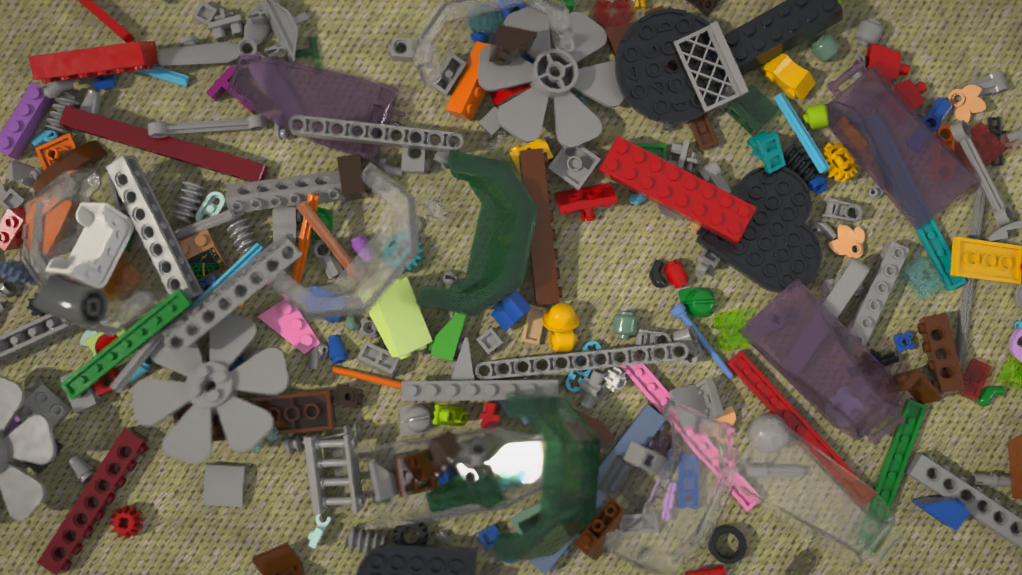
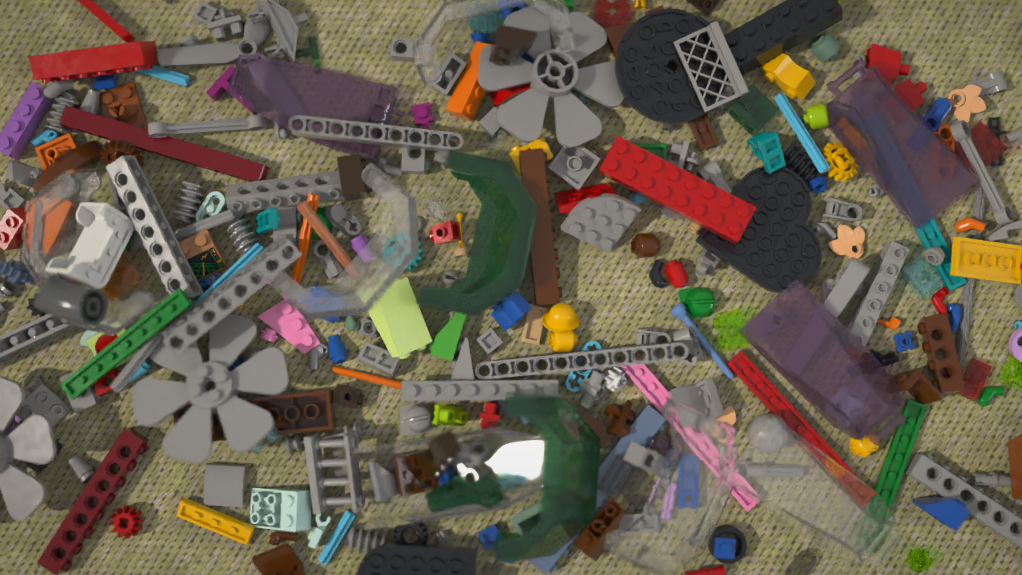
(114, 150): none -> reddish brown gear
(123, 105): none -> dark orange plate
(215, 521): none -> yellow tile
(267, 221): none -> teal plate
(268, 335): none -> bright pink plate
(275, 537): none -> reddish brown arm
(281, 509): none -> light aqua slope
(336, 537): none -> medium azure axle
(343, 220): none -> light grey piece
(422, 115): none -> magenta plate
(450, 232): none -> red brick
(460, 250): none -> hinge
(601, 220): none -> light grey plate
(618, 416): none -> reddish brown hips
(625, 324): sand green head -> none
(645, 245): none -> reddish brown head
(724, 547): none -> blue plate
(862, 447): none -> yellow head
(868, 32): light grey head -> none
(892, 324): none -> orange hand
(919, 560): none -> clear neon green gear
(935, 255): none -> light grey plate
(938, 300): none -> red arm
(955, 318): none -> blue arm
(969, 223): none -> orange arm

